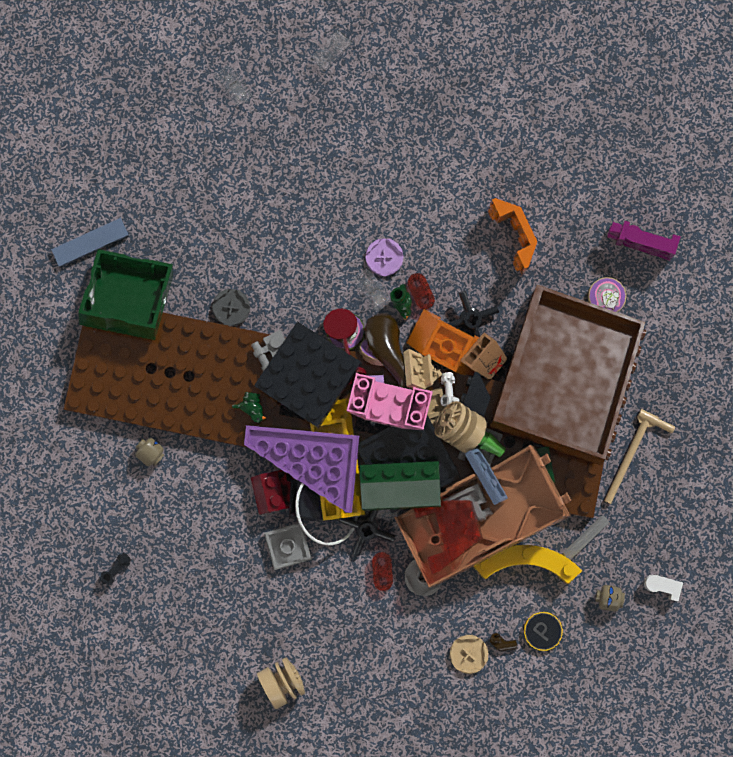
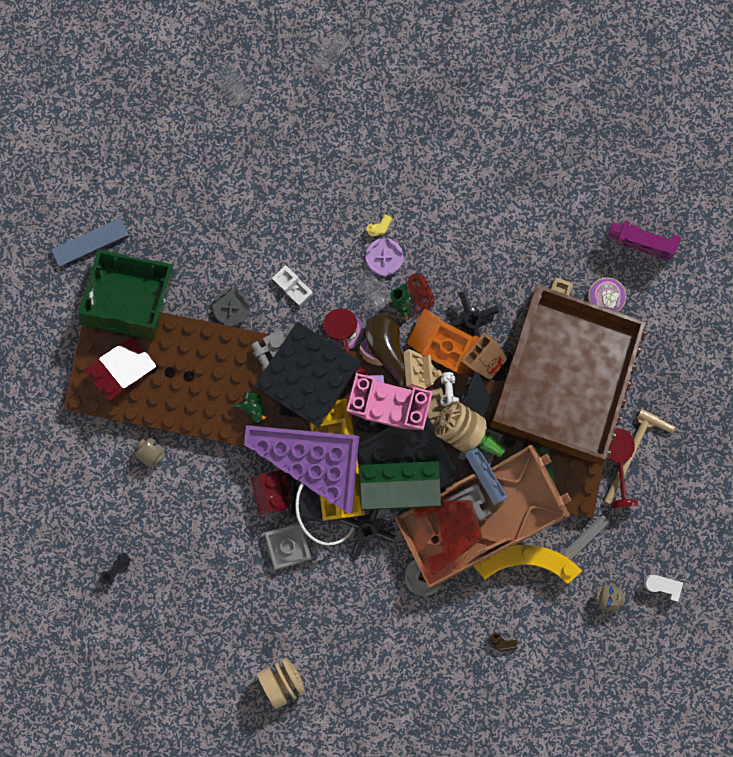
(120, 369): none -> slope
(293, 286): none -> white slope
(381, 228): none -> light yellow arm
(382, 571): clear red plate -> none
(469, 654): tan tile -> none
(503, 210): orange slope -> none
(543, 631): black tile -> none
(562, 286): none -> tan tile
(622, 451): none -> dark red piece

